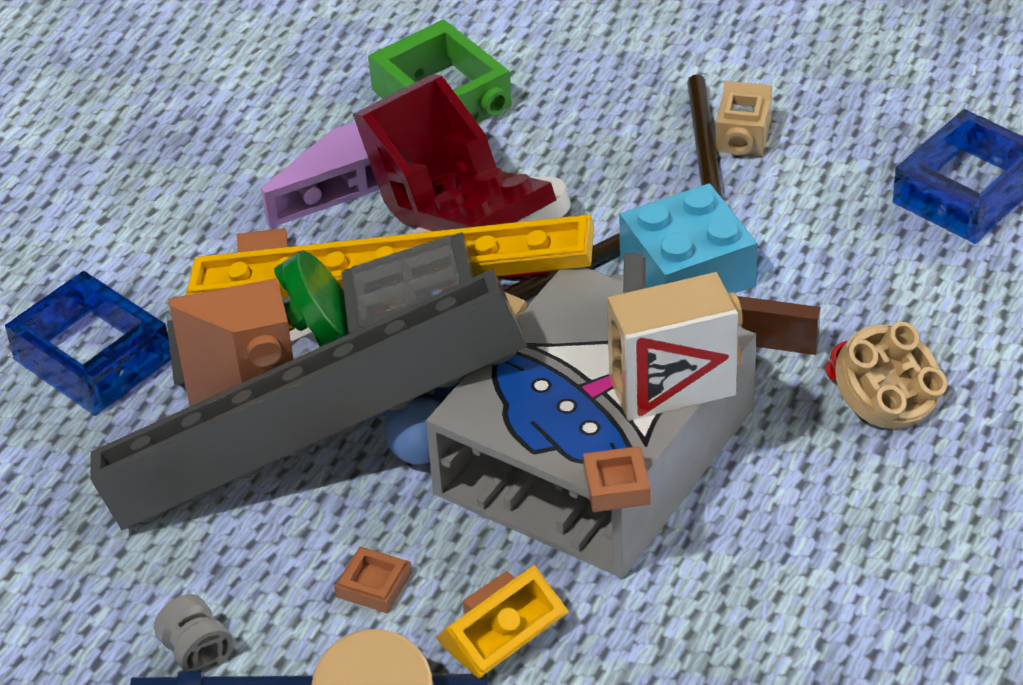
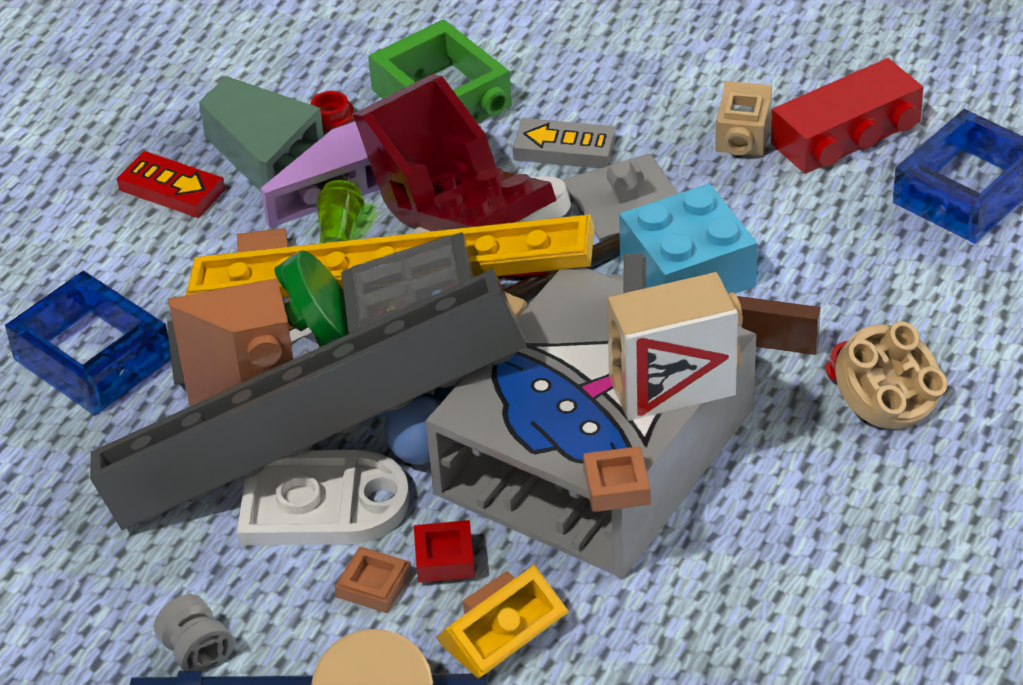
(171, 184): none -> red tile
(258, 128): none -> sand green slope
(322, 499): none -> white tile
(334, 109): none -> red plate
(338, 210): none -> clear neon green cone
(443, 551): none -> red plate
(564, 143): none -> light grey tile
(616, 190): none -> light grey piece
(703, 132): dark brown bar -> none
(846, 115): none -> red brick

